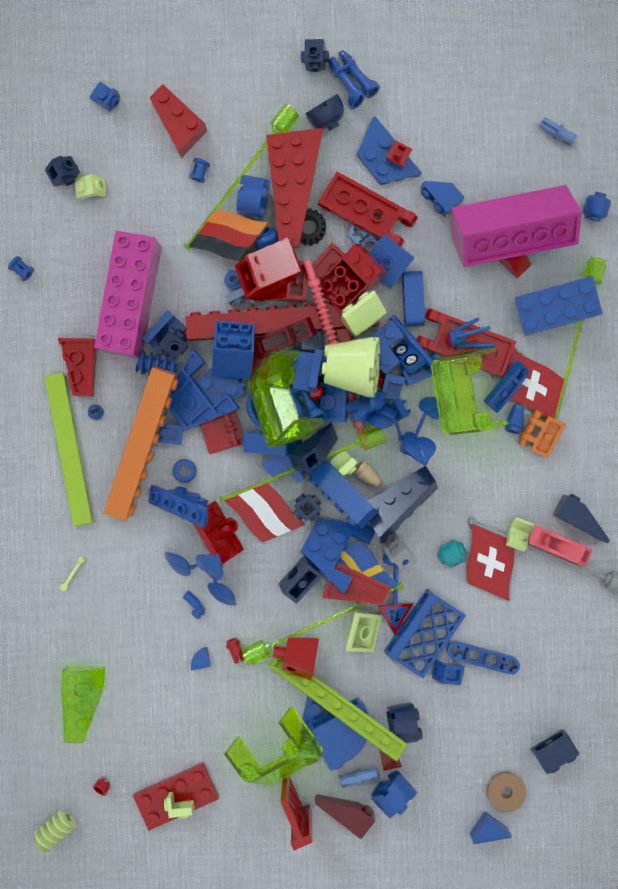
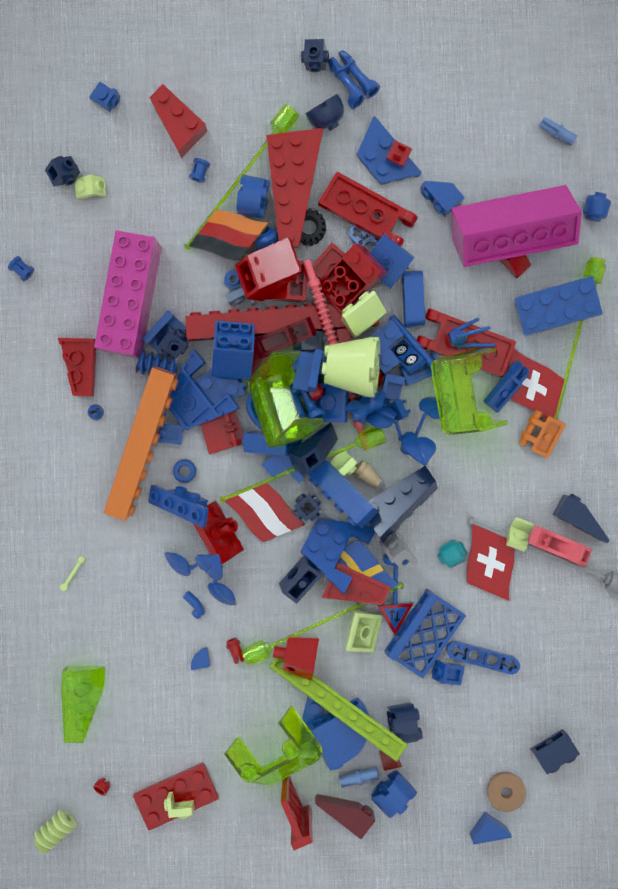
(68, 449): lime tile -> none
(515, 419): blue cone -> none

